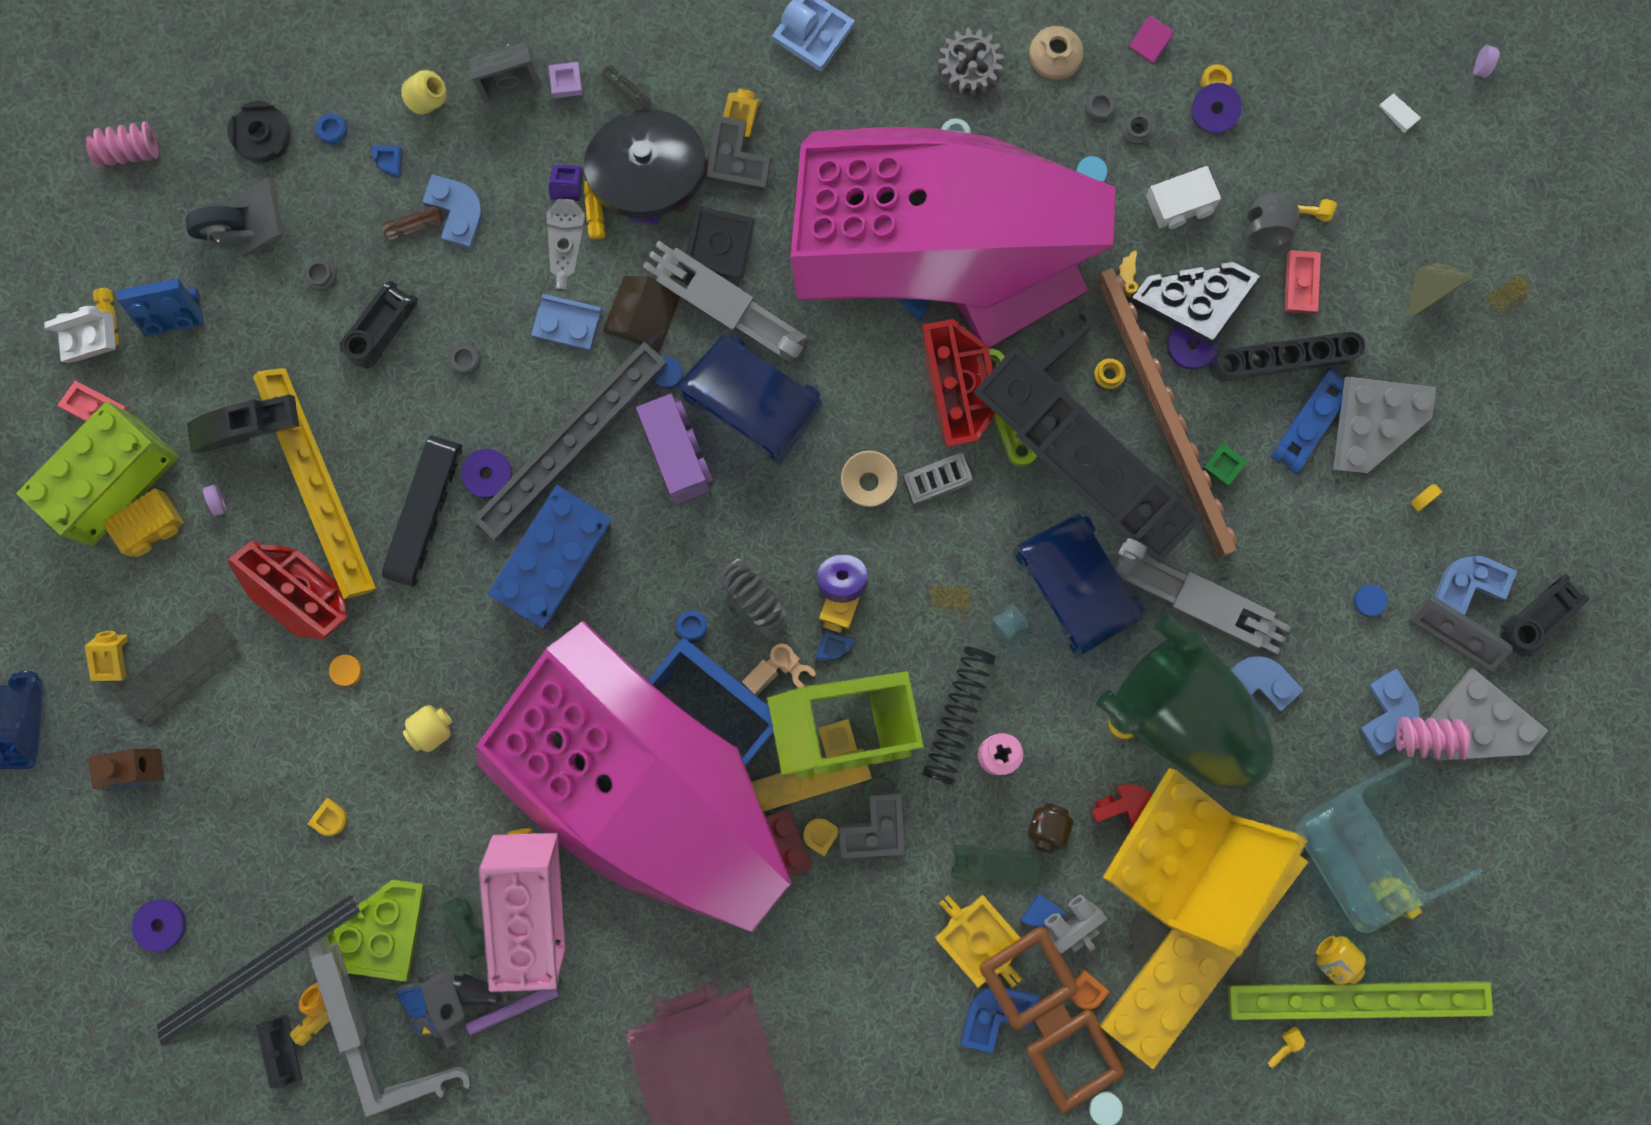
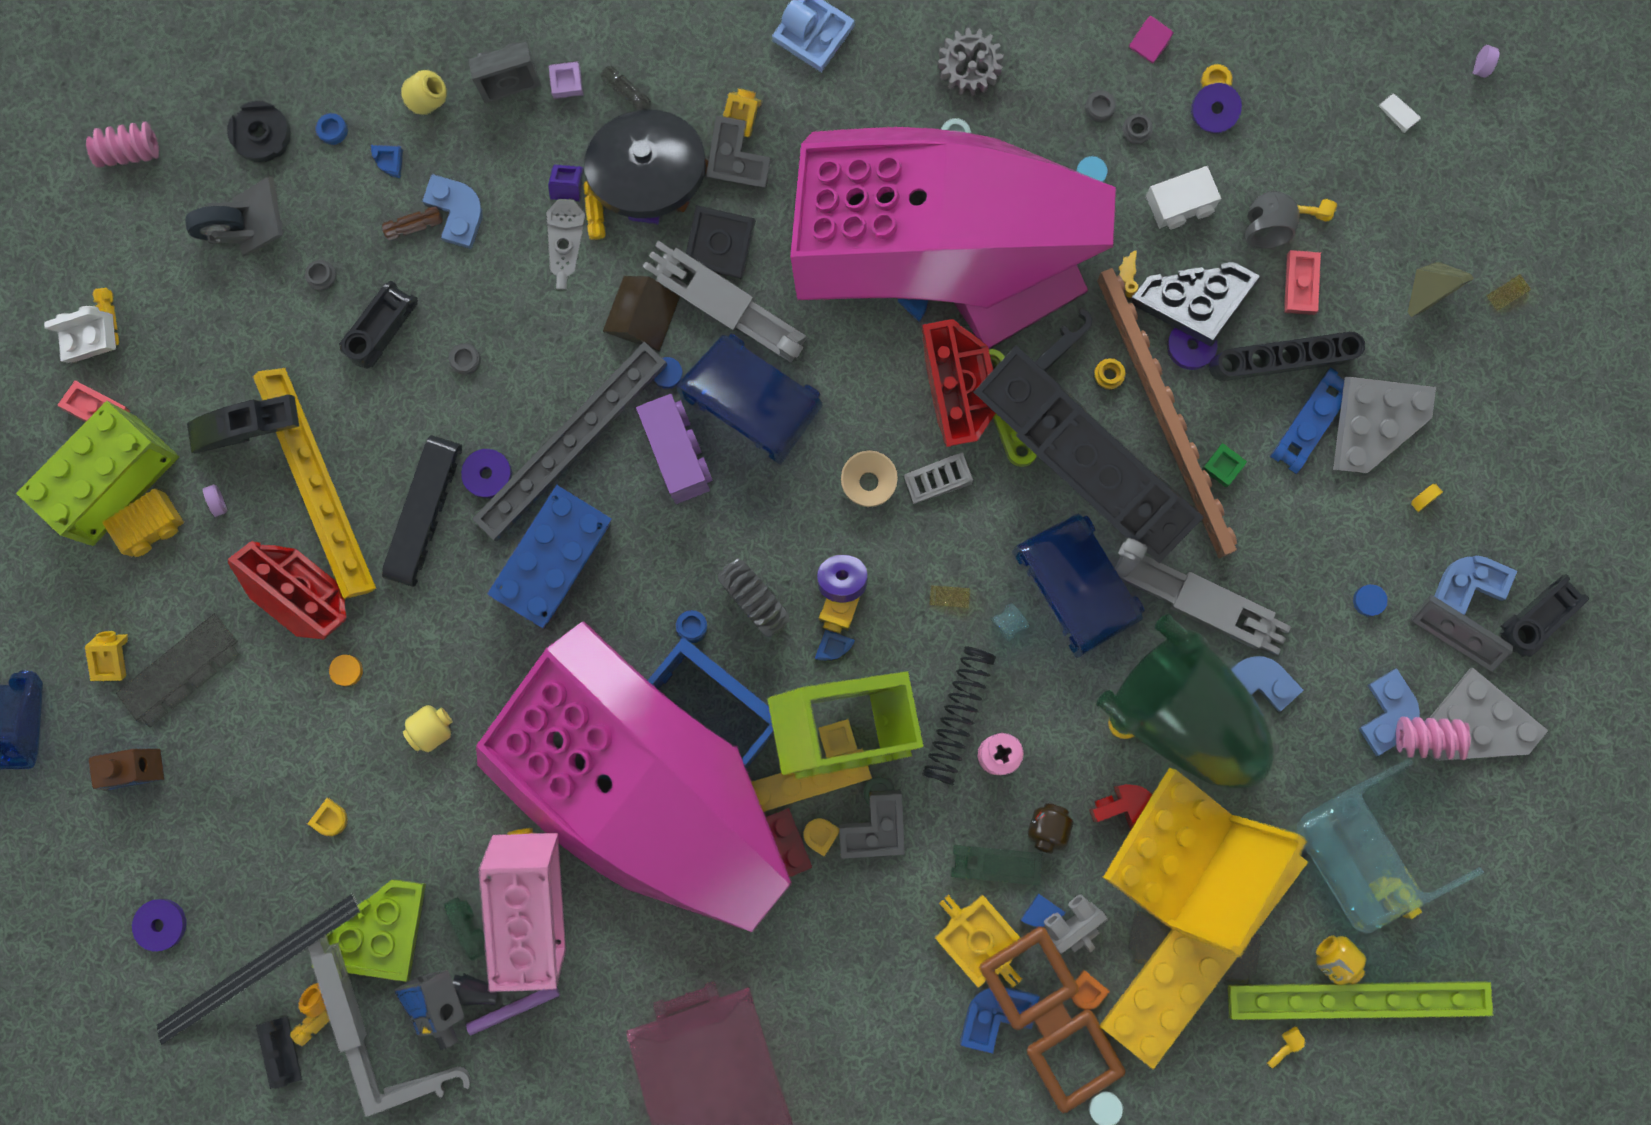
(161, 306): blue plate -> none
(566, 322): medium blue plate -> none
(764, 673): light nougat bar -> none
(1051, 64): tan piece -> none

